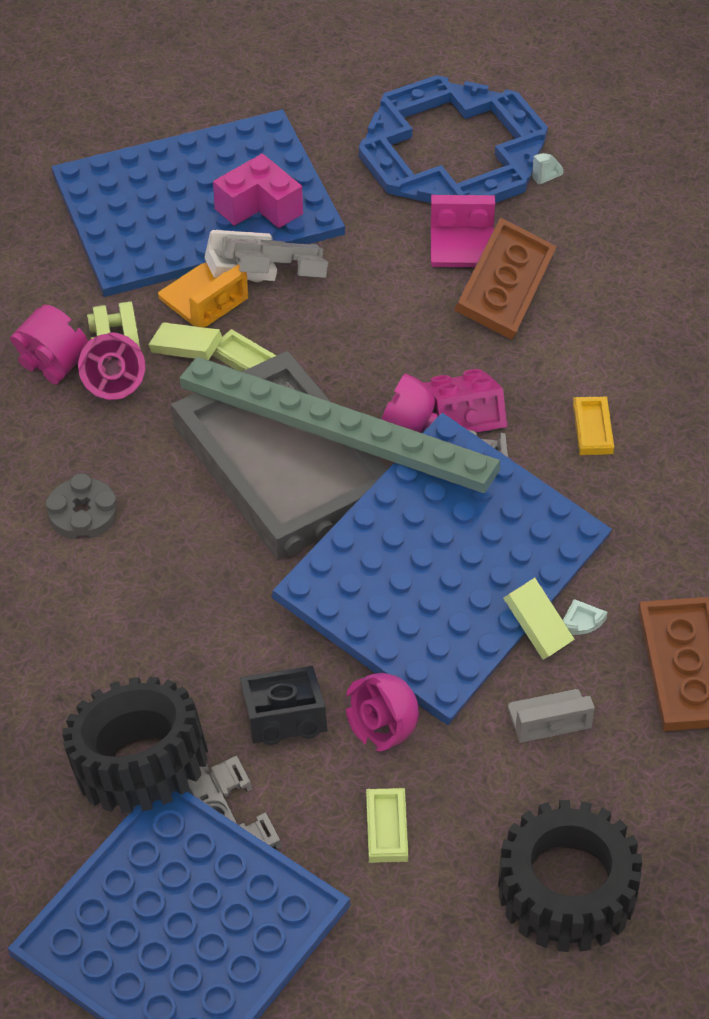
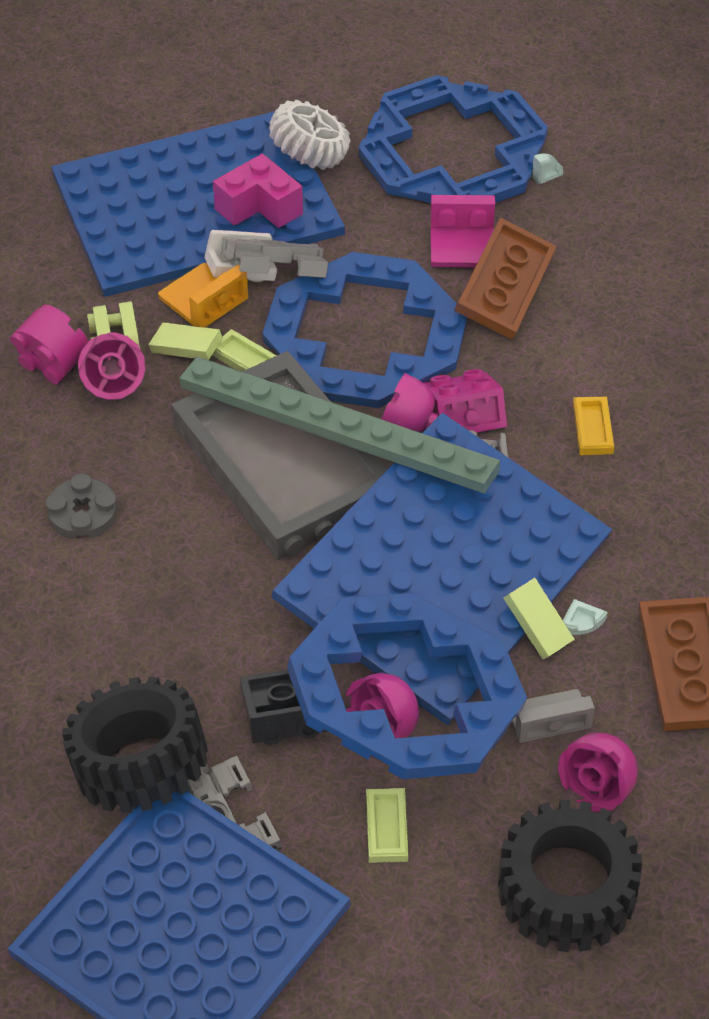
(309, 134): none -> white gear
(369, 731): none -> blue plate
(422, 299): none -> blue plate
(601, 765): none -> dark pink cylinder

